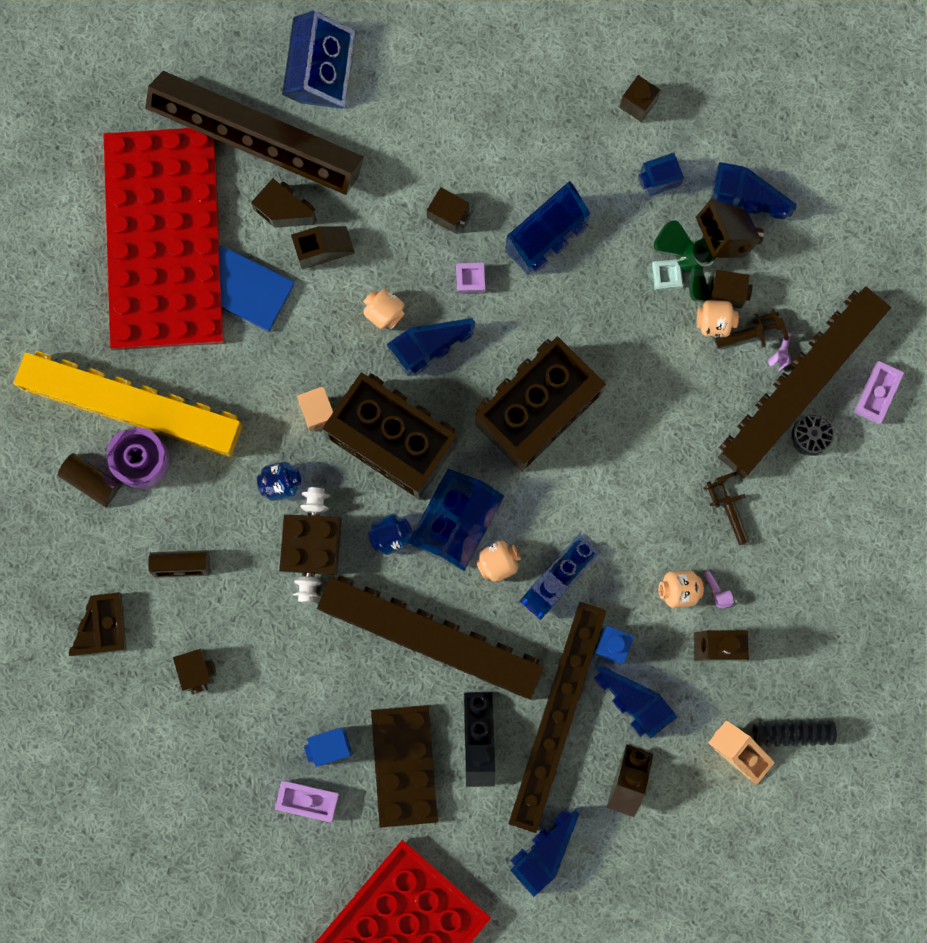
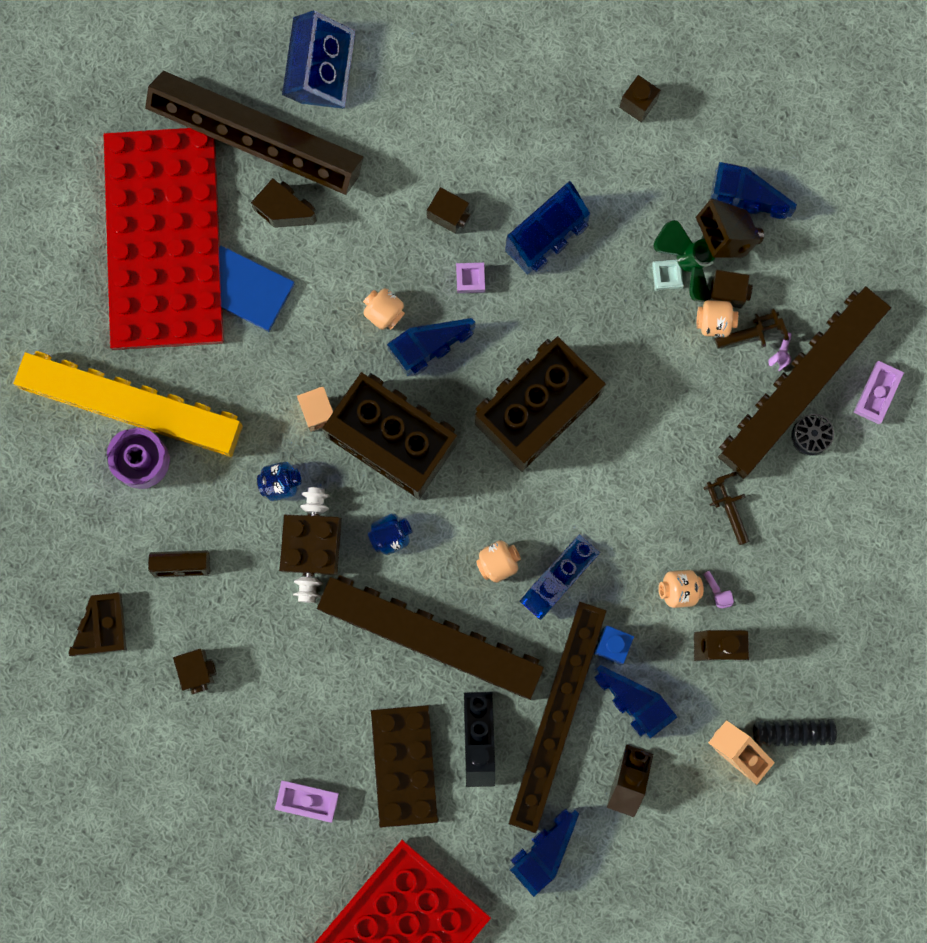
(89, 479): dark brown brick -> none
(322, 245): dark brown slope -> none
(328, 747): blue brick -> none
(456, 519): clear blue slope -> none
(660, 174): clear blue brick -> none

